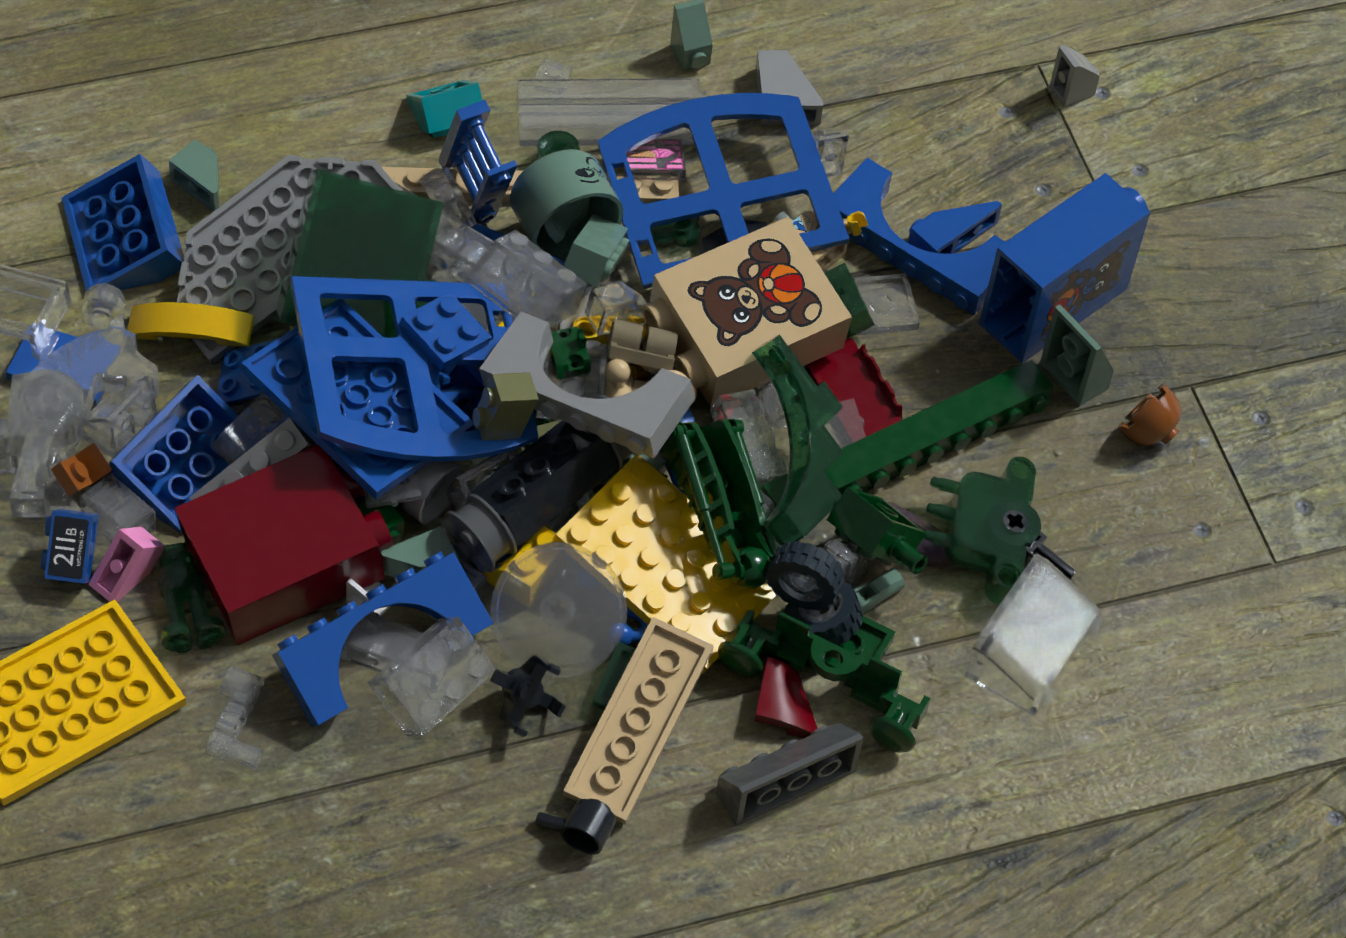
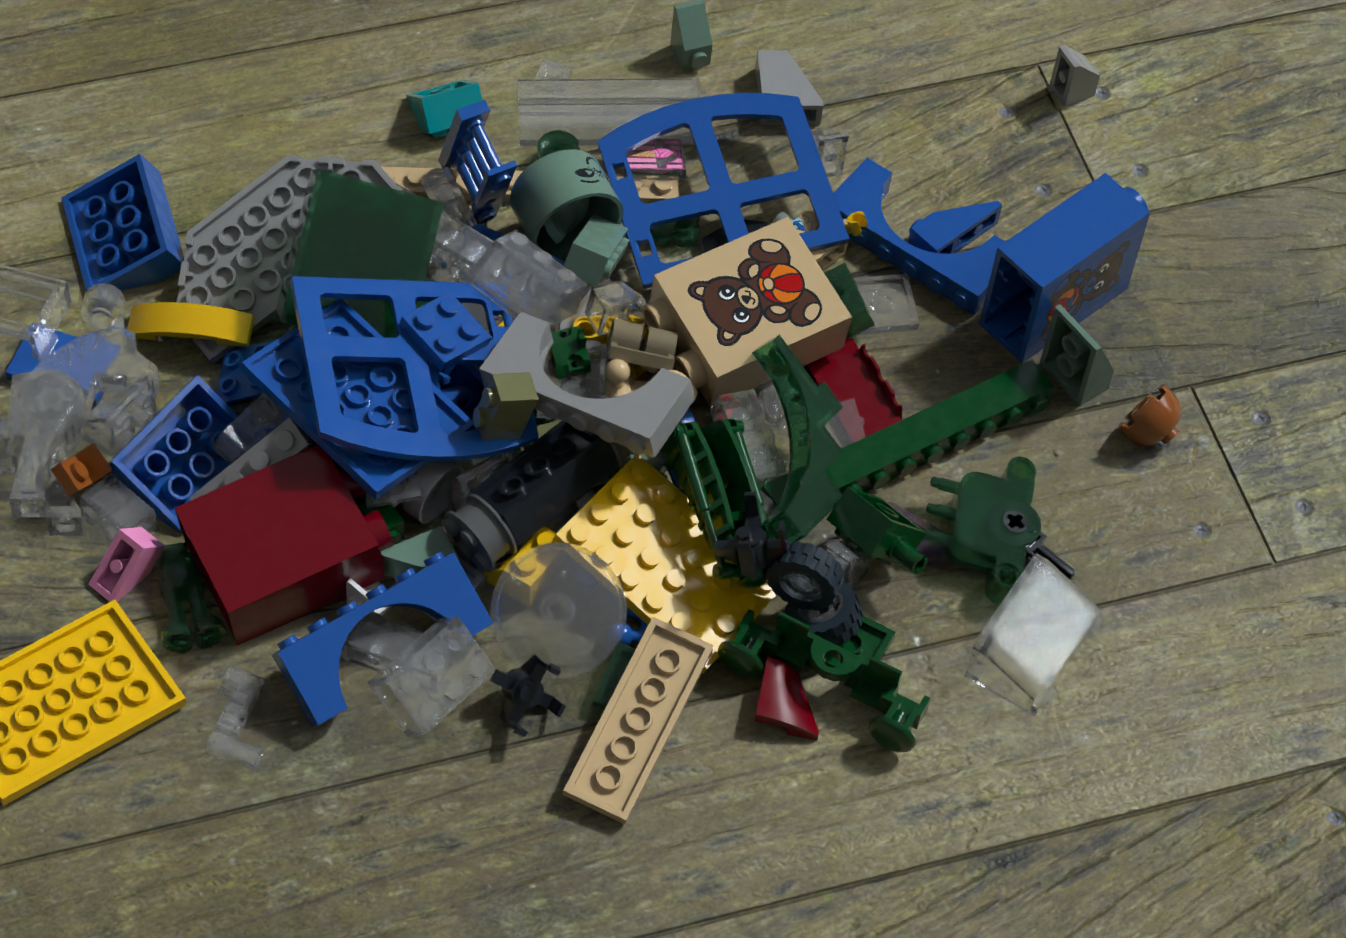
(70, 545): brick -> none
(197, 173): sand green slope -> none
(585, 826): black piece -> none
(750, 544): none -> black piece
(789, 772): dark grey slope -> none
(879, 589): sand green bar -> none

